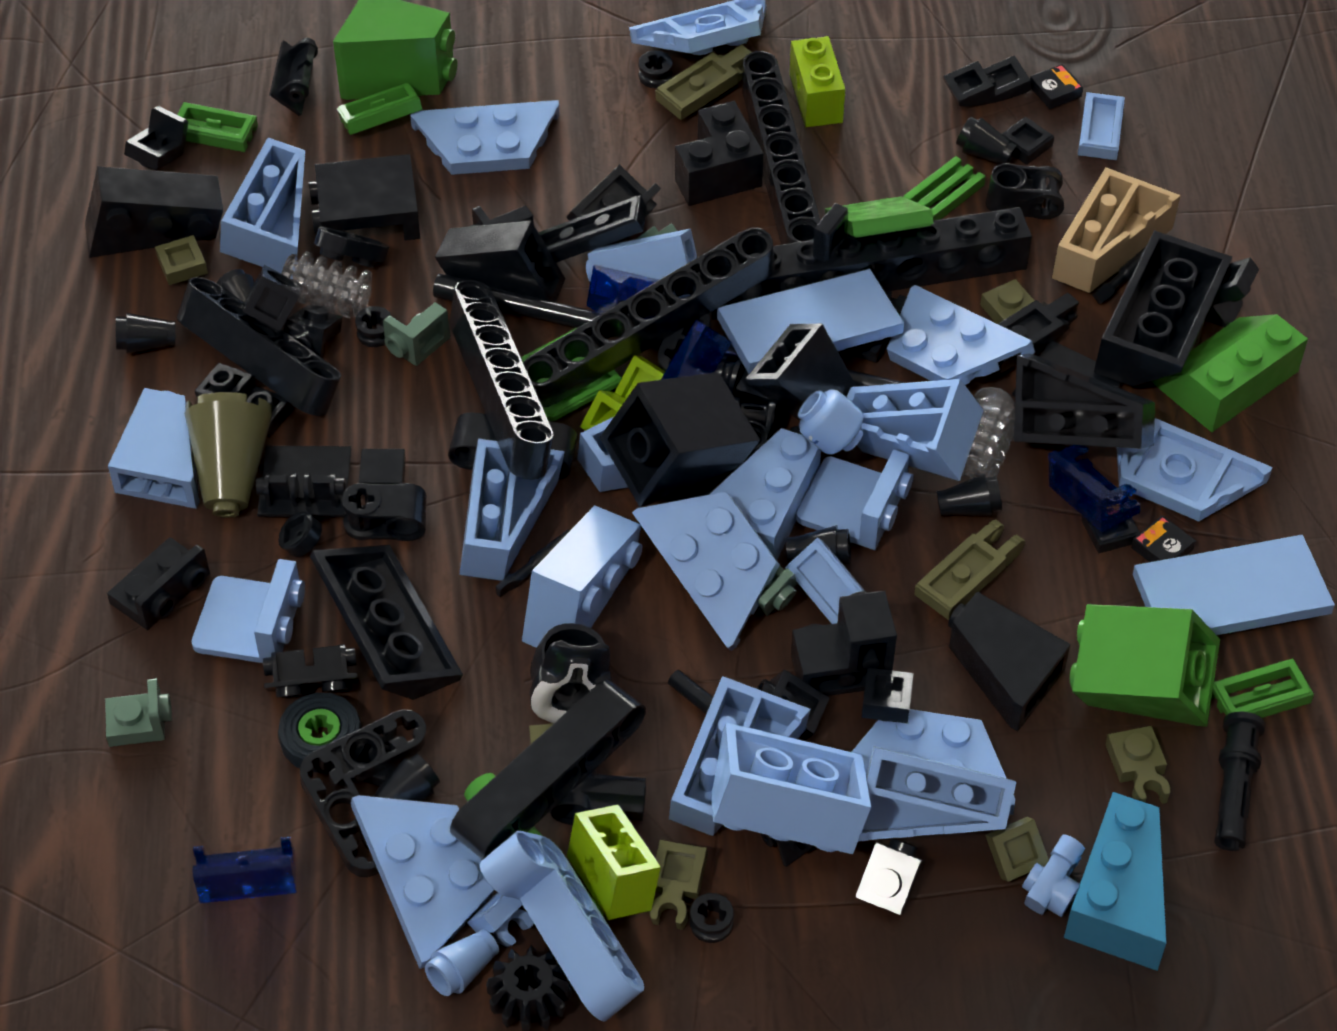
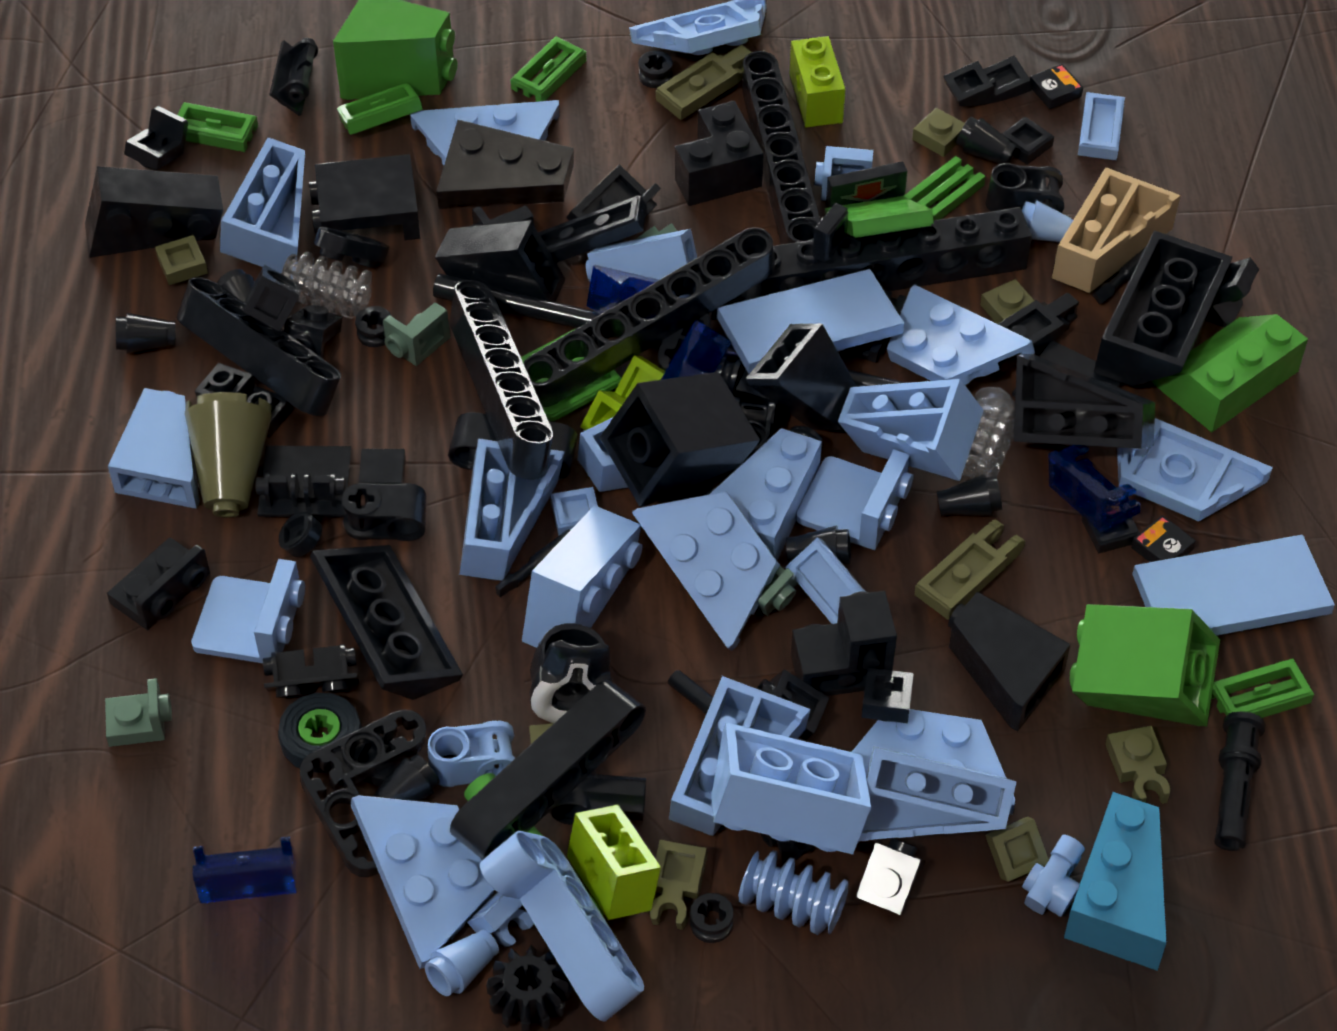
(473, 751): none -> light blue piece
(502, 167): none -> black wedge
(554, 71): none -> bright green tile
(571, 507): none -> light blue tile
(793, 893): none -> light blue piece
(830, 421): light blue head -> none
(840, 161): none -> light blue bracket
(867, 185): none -> black tile
(938, 132): none -> olive plate
(1045, 222): none -> light blue cone

